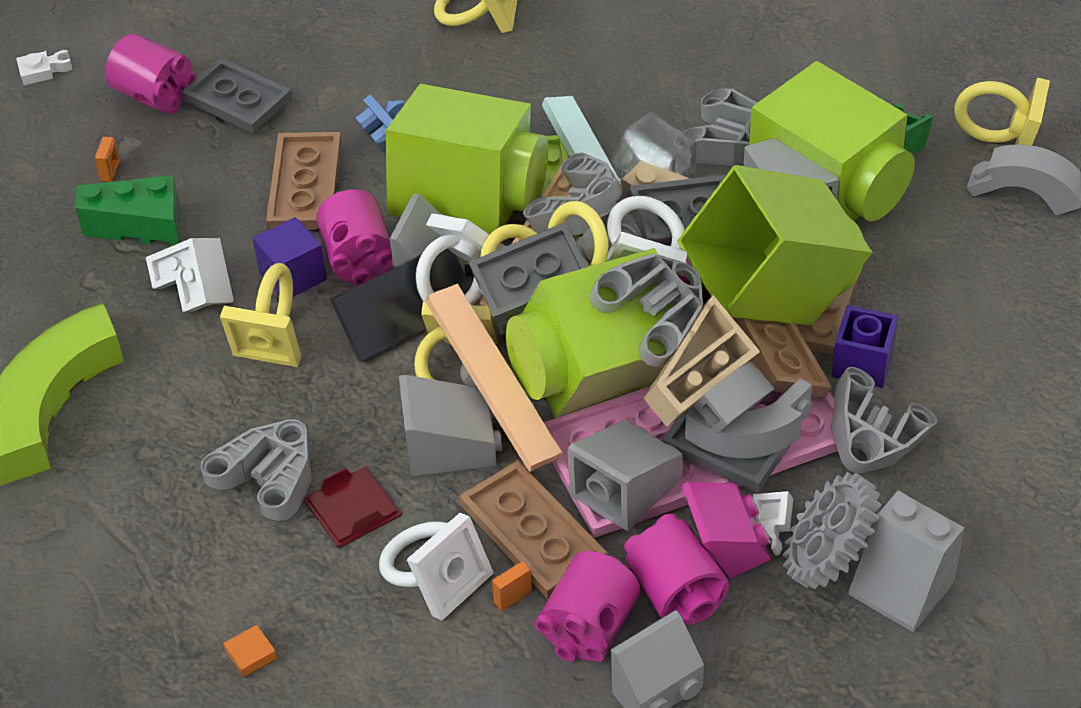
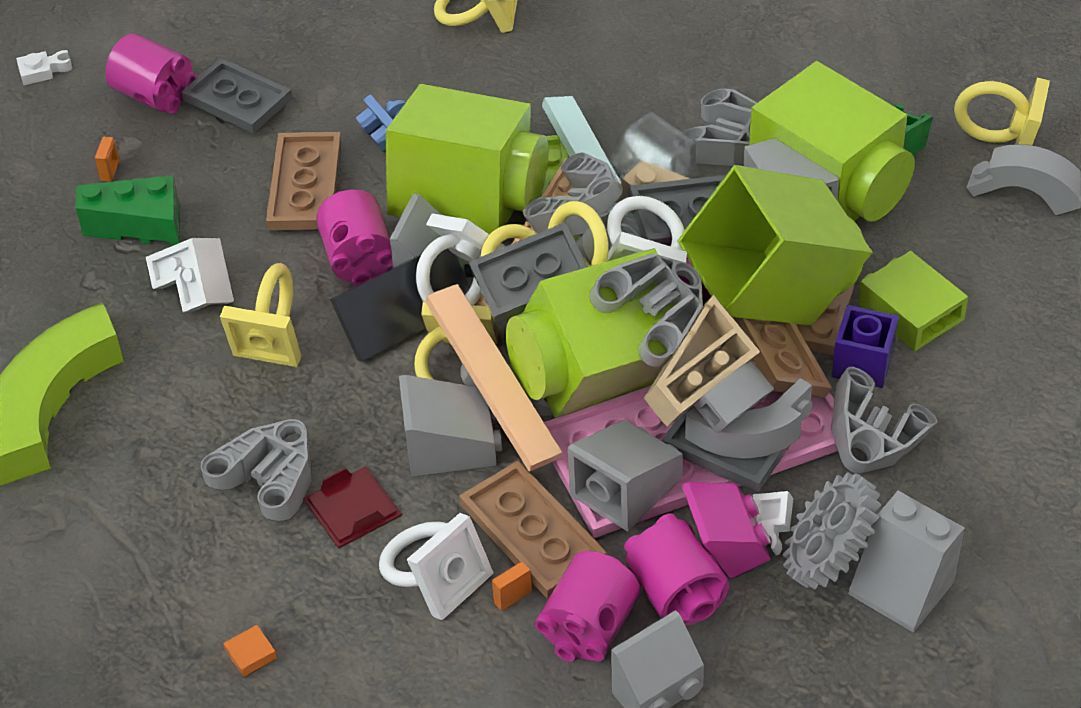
(294, 247): dark purple head -> none
(918, 295): none -> lime brick

